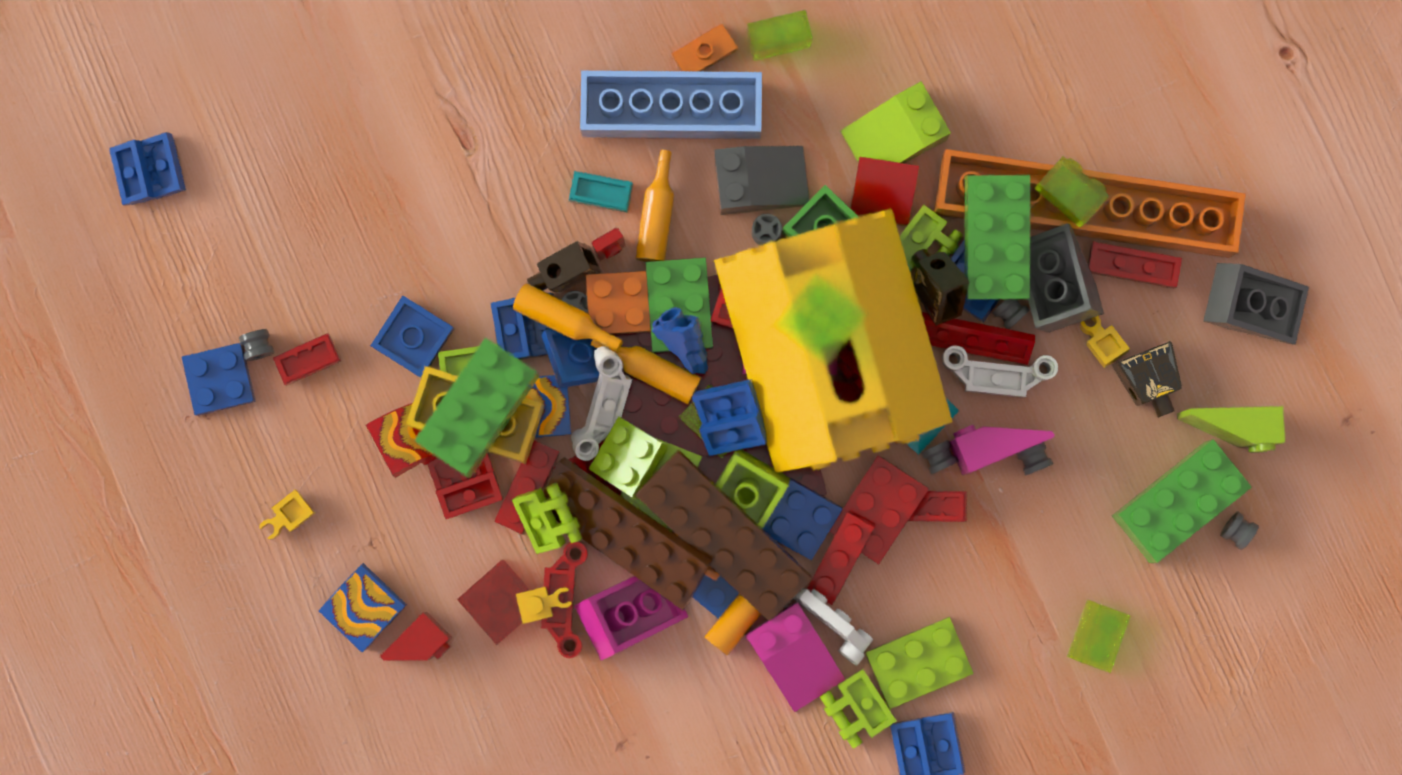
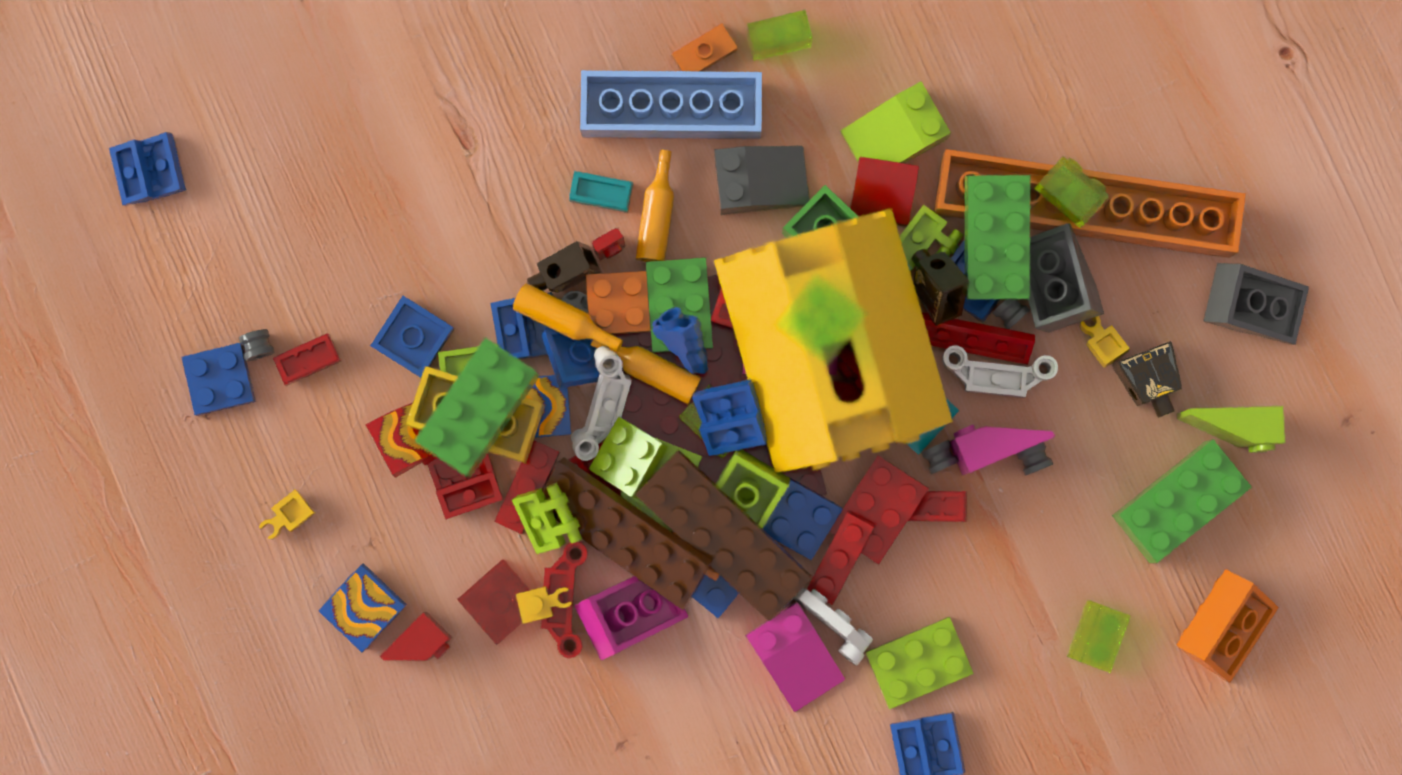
(732, 625): light orange piece -> none
(766, 225): dark grey wheel -> none
(866, 704): lime plate -> none
(1134, 265): red plate -> none
(1227, 625): none -> orange slope
(1239, 530): dark grey wheel -> none

